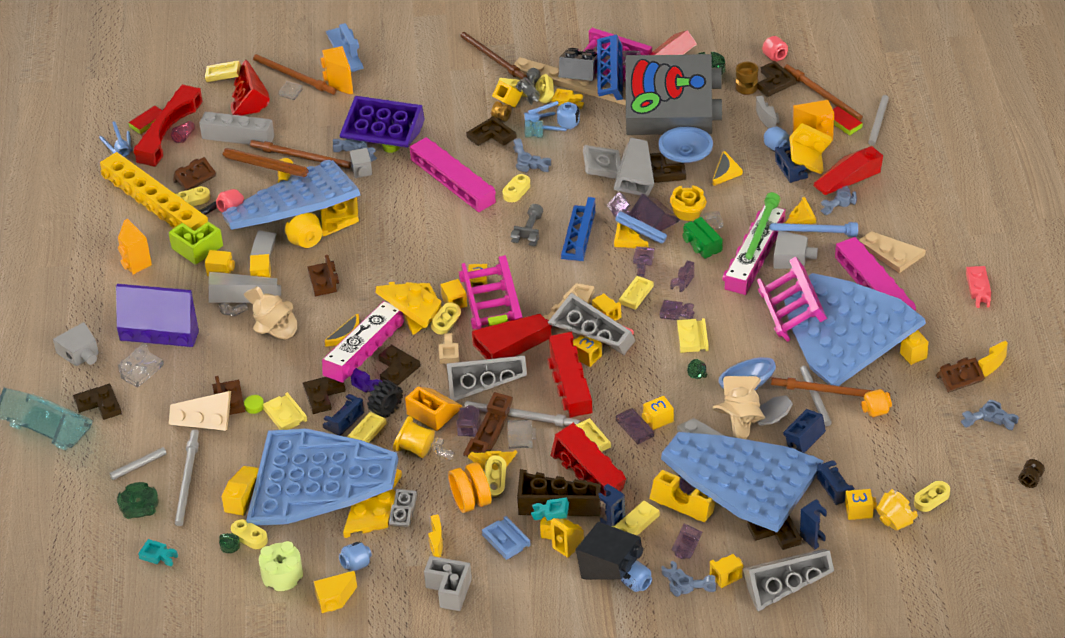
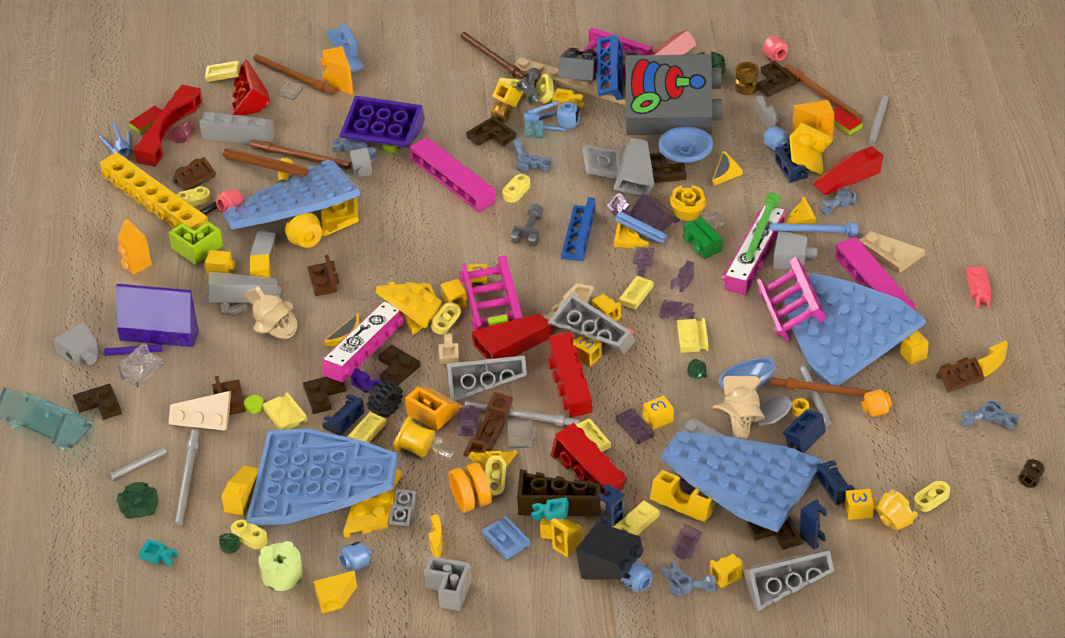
(128, 350): none -> dark purple bar
(803, 403): none -> yellow bush

